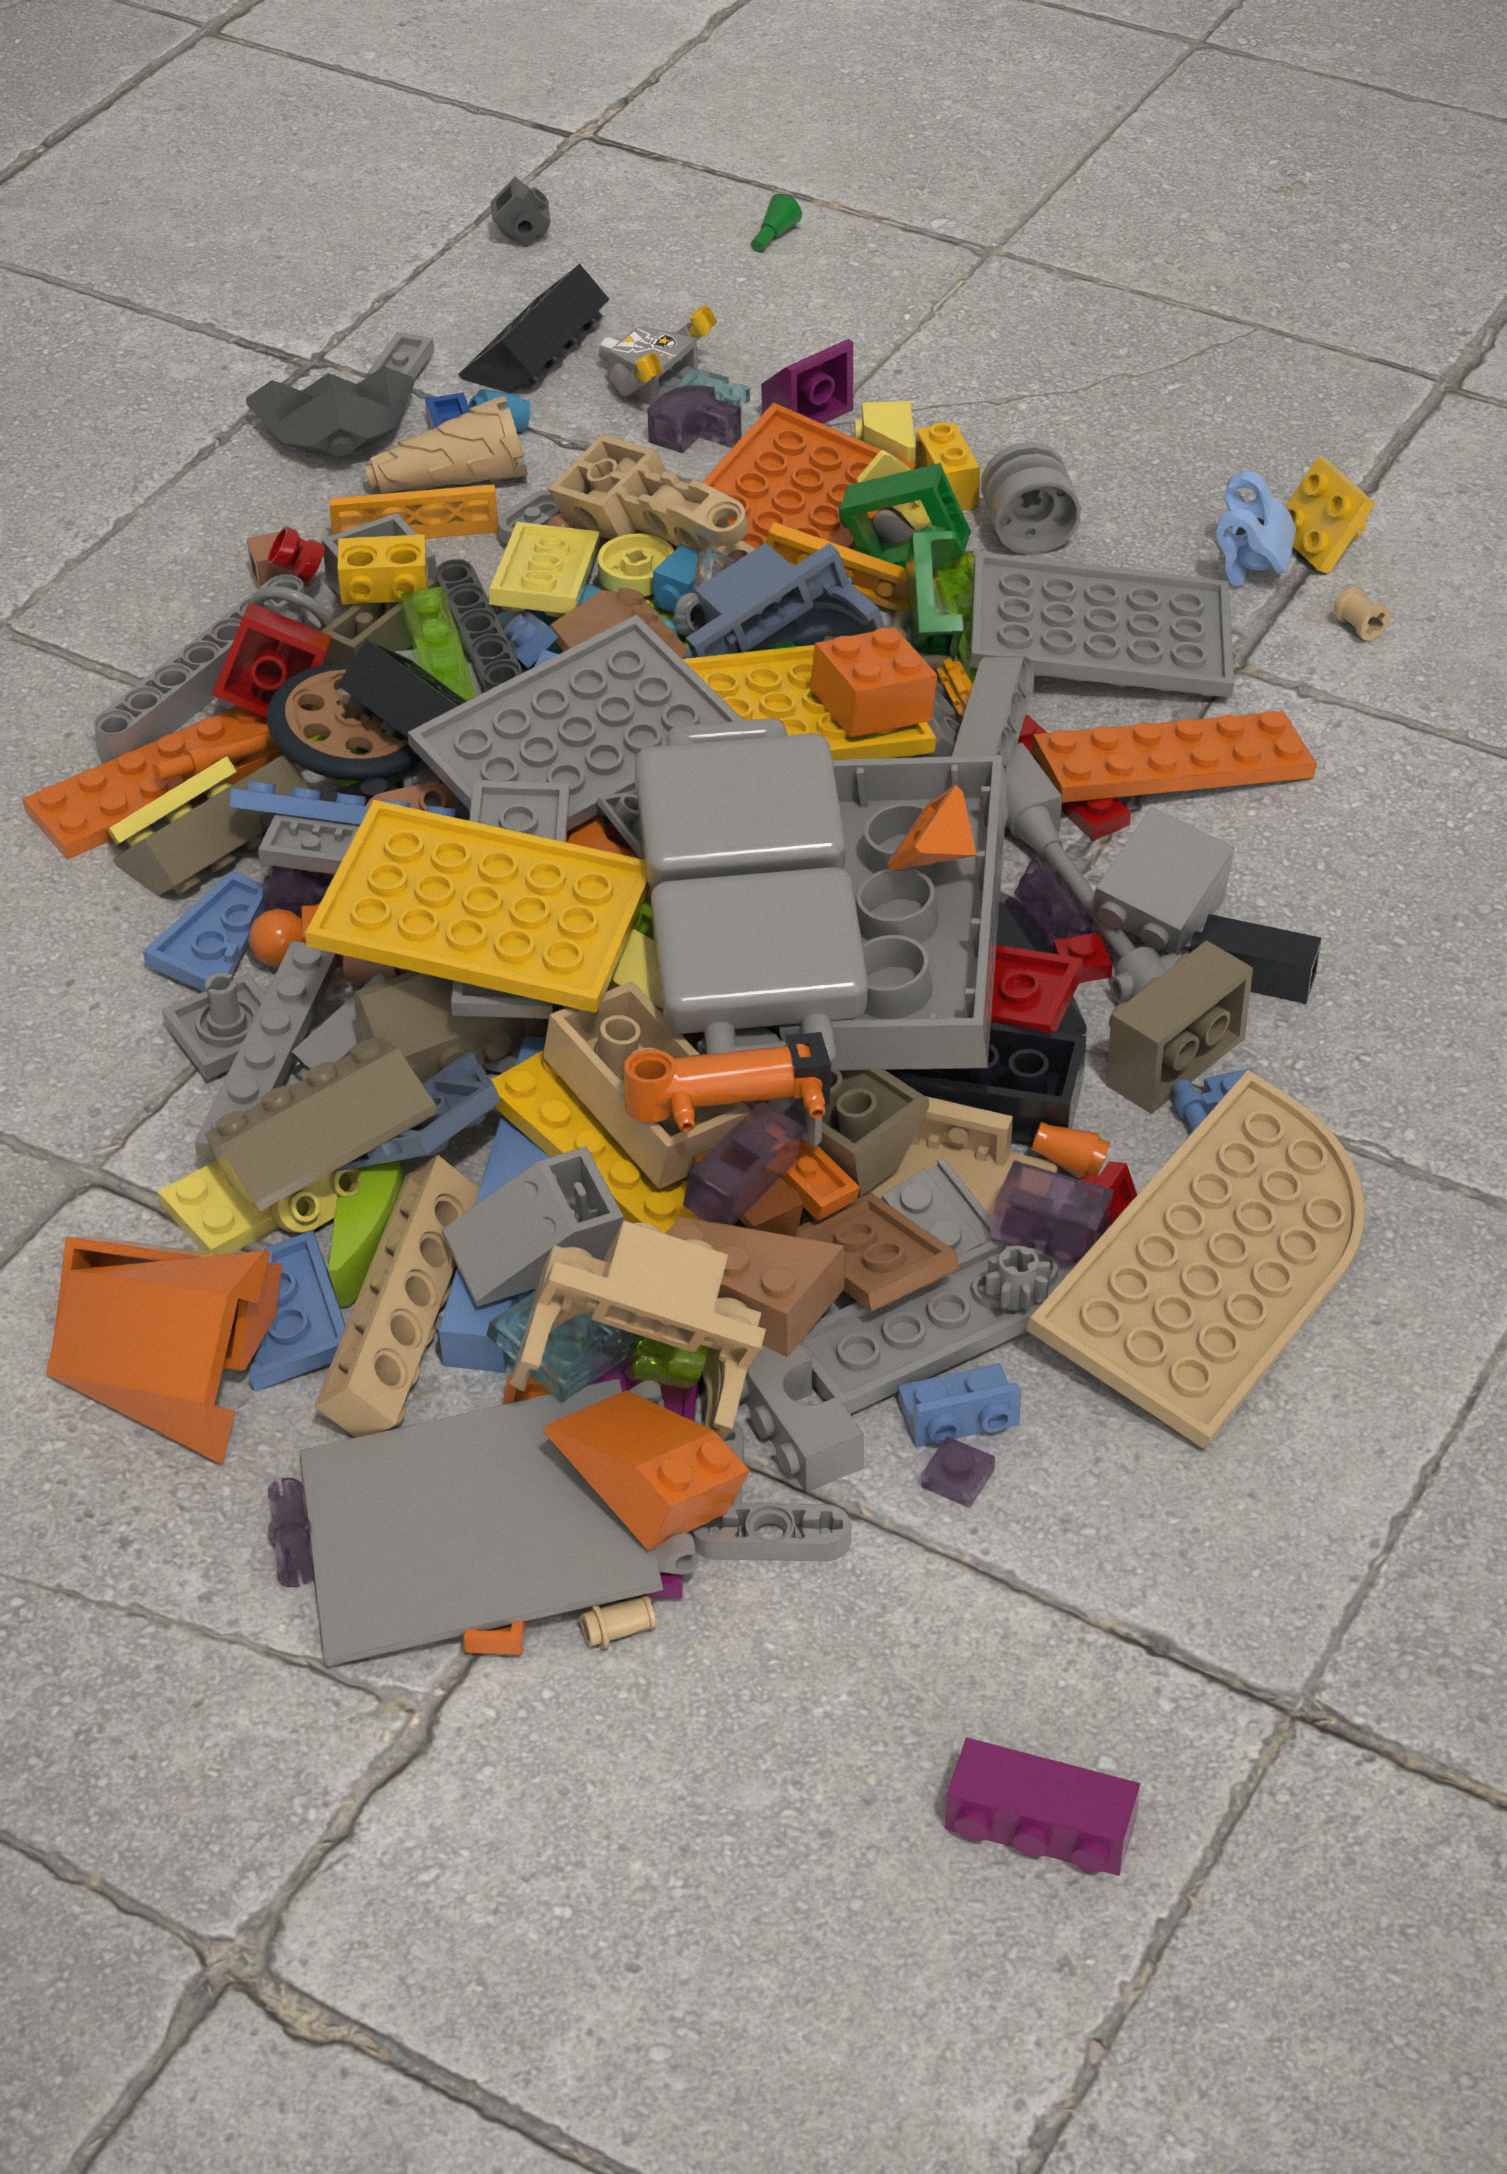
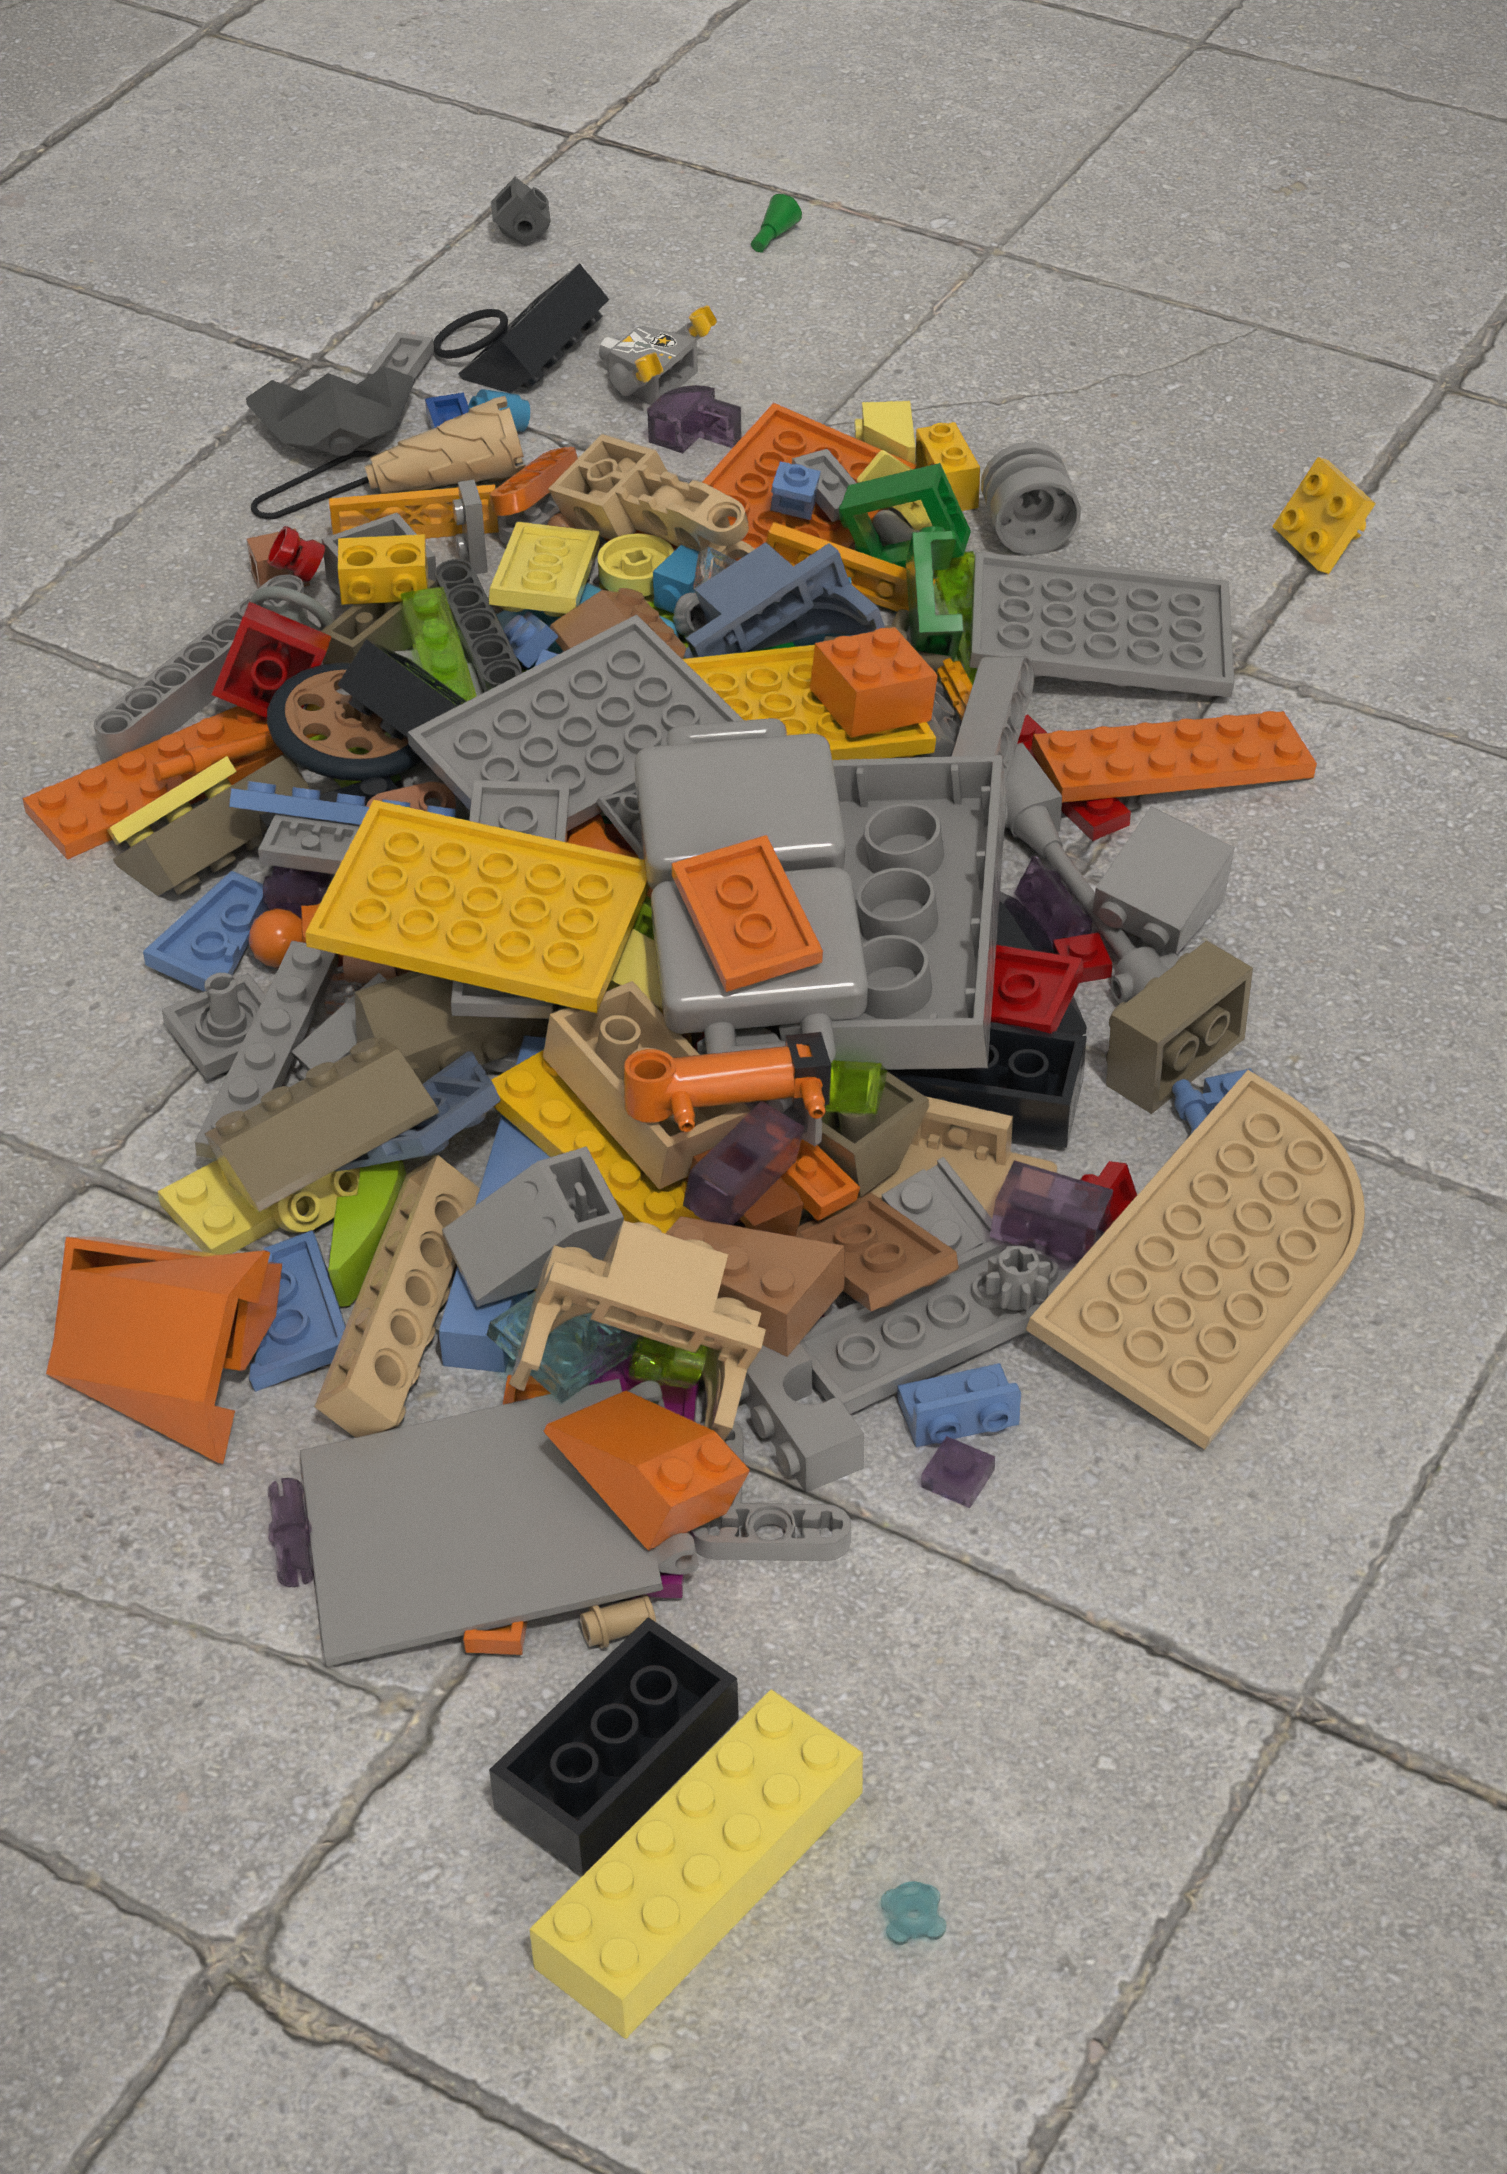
(256, 501): none -> black piece
(469, 513): none -> light grey plate
(470, 349): none -> black tyre
(532, 481): none -> orange beam
(614, 1745): none -> black brick
(696, 1863): none -> light yellow brick
(723, 391): clear light blue plate -> none
(746, 913): none -> orange plate
(795, 490): none -> medium blue bracket
(815, 385): magenta slope -> none
(832, 480): none -> light grey plate
(856, 1086): none -> clear neon green slope
(917, 1898): none -> clear light blue plate
(938, 834): orange slope -> none
(1042, 1806): magenta brick -> none
(1071, 1149): orange cone -> none
(1260, 530): light blue piece -> none
(1280, 959): black brick -> none
(1366, 616): tan bush -> none

